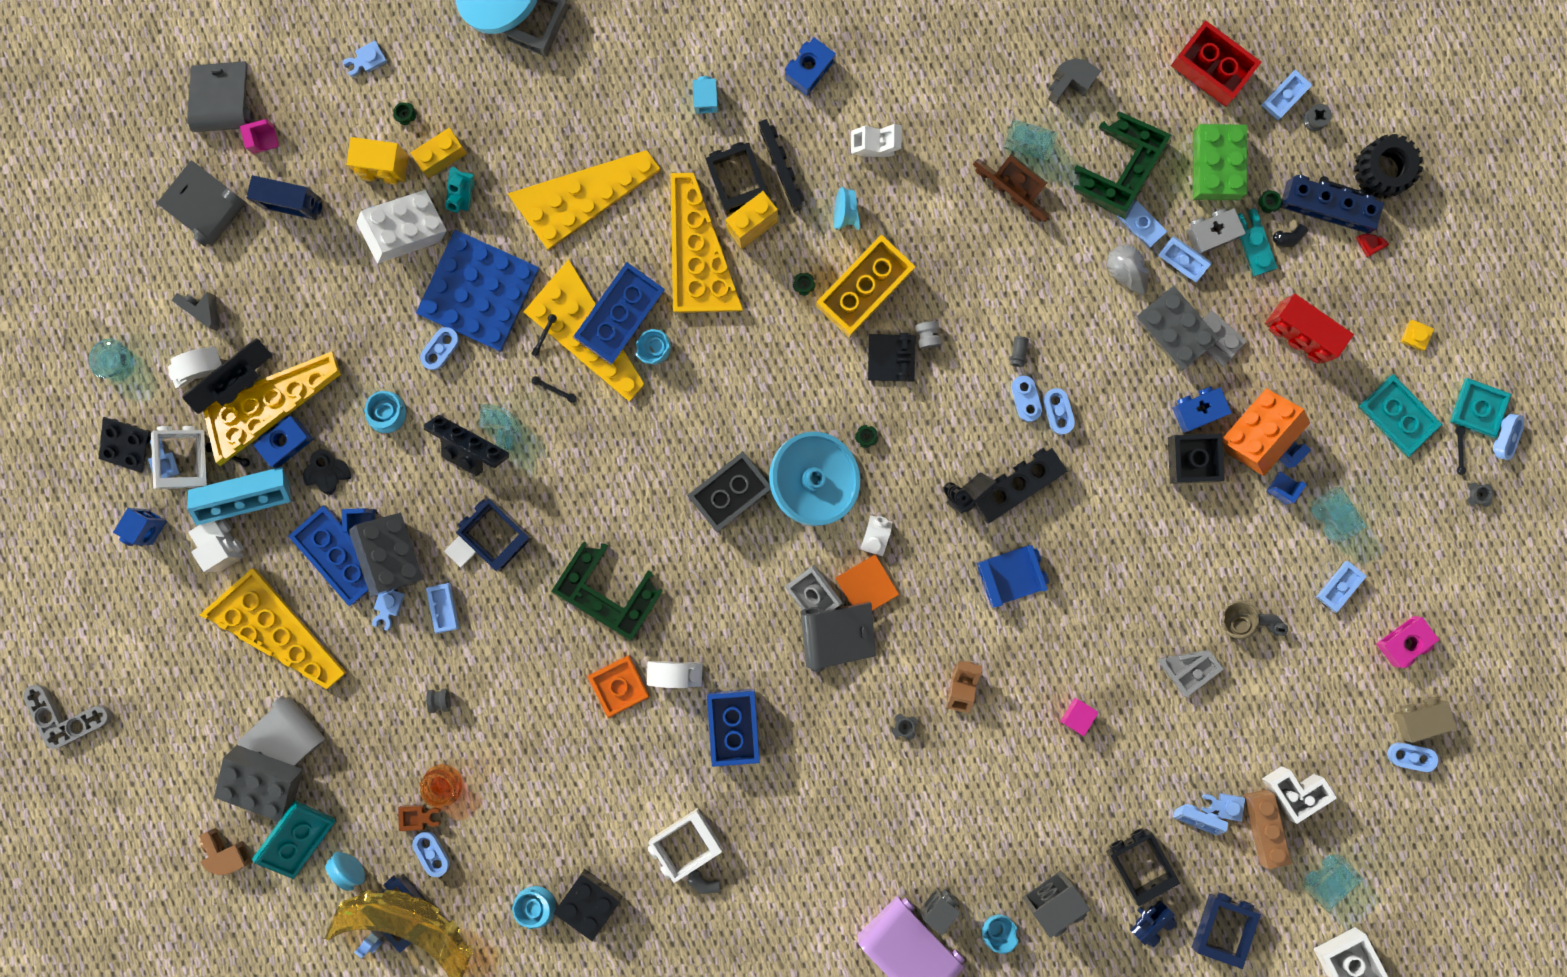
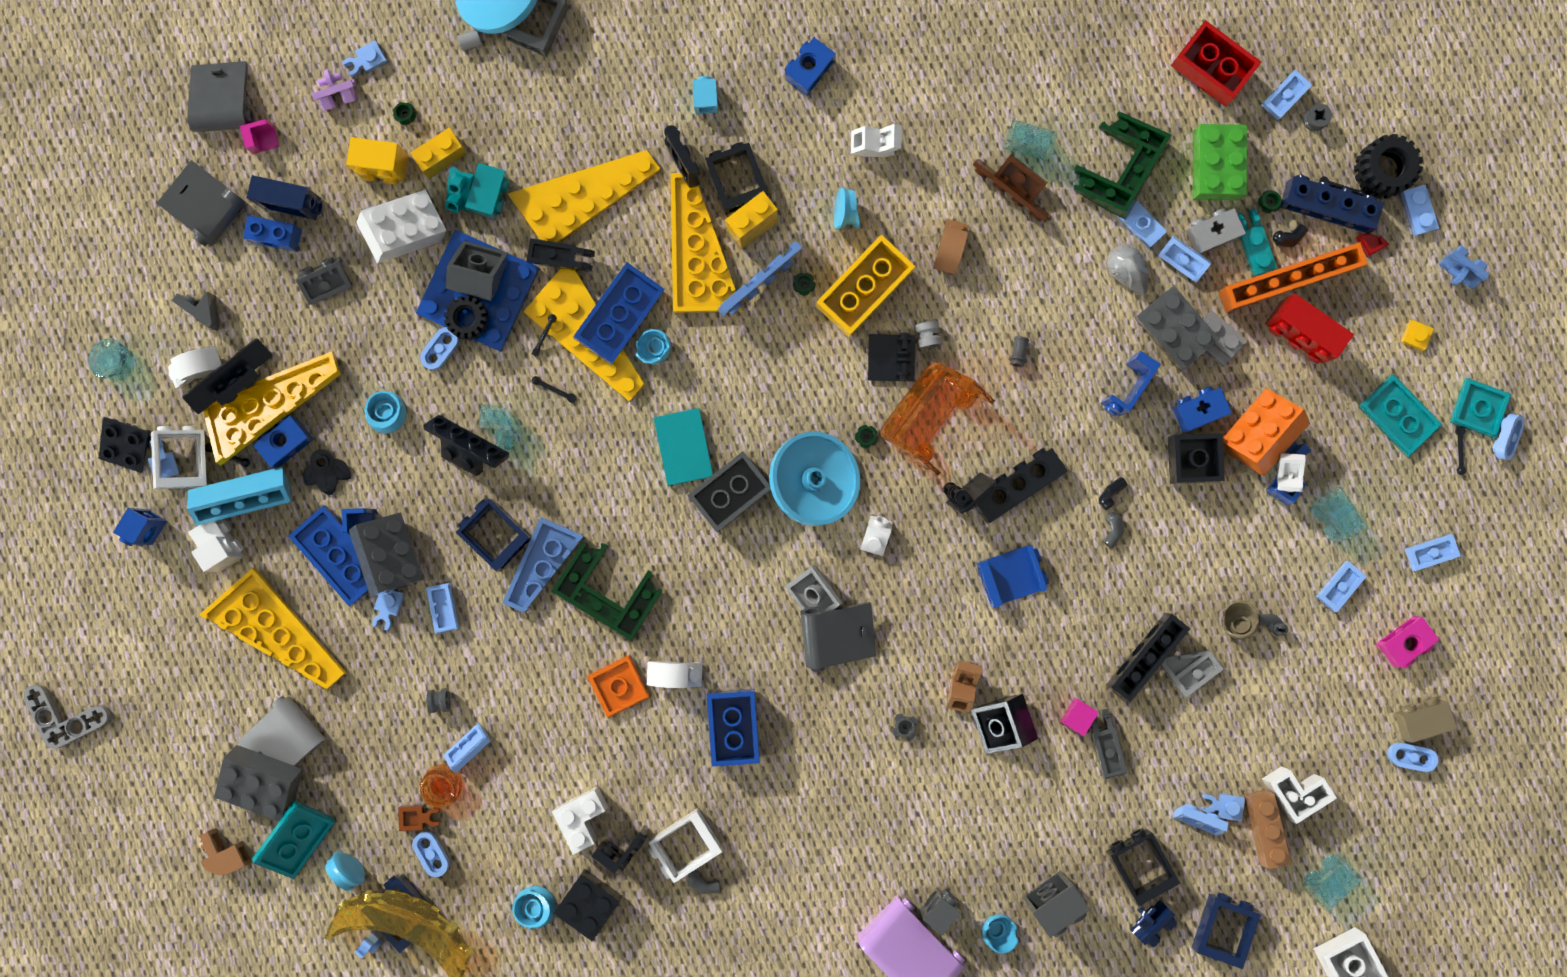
(272, 233): none -> blue brick
(323, 280): none -> dark grey bracket
(325, 96): none -> lavender hips
(456, 308): none -> black tyre
(460, 552): white tile -> none
(467, 748): none -> light blue plate
(469, 40): none -> light grey hinge
(476, 270): none -> dark grey slope
(487, 191): none -> teal brick
(541, 560): none -> medium blue wing
(557, 255): none -> black hinge
(574, 819): none -> white brick
(608, 853): none -> black bracket
(681, 156): none -> black hinge
(683, 447): none -> teal tile
(765, 277): none -> medium blue wing
(778, 156): black plate -> none
(867, 583): orange tile -> none
(927, 408): none -> clear orange windscreen
(951, 246): none -> medium nougat brick
(1004, 724): none -> black slope
(1025, 398): light blue plate -> none
(1060, 411): light blue plate -> none
(1073, 73): dark grey brick -> none
(1108, 748): none -> dark grey hinge
(1112, 489): none -> black arm
(1117, 529): none -> dark grey arm
(1147, 368): none -> blue panel
(1148, 657): none -> black brick
(1291, 472): none -> white bracket
(1293, 277): none -> orange brick
(1419, 210): none -> light blue plate
(1432, 552): none -> light blue plate
(1464, 269): none -> medium blue hips
(1485, 490): dark grey plate -> none

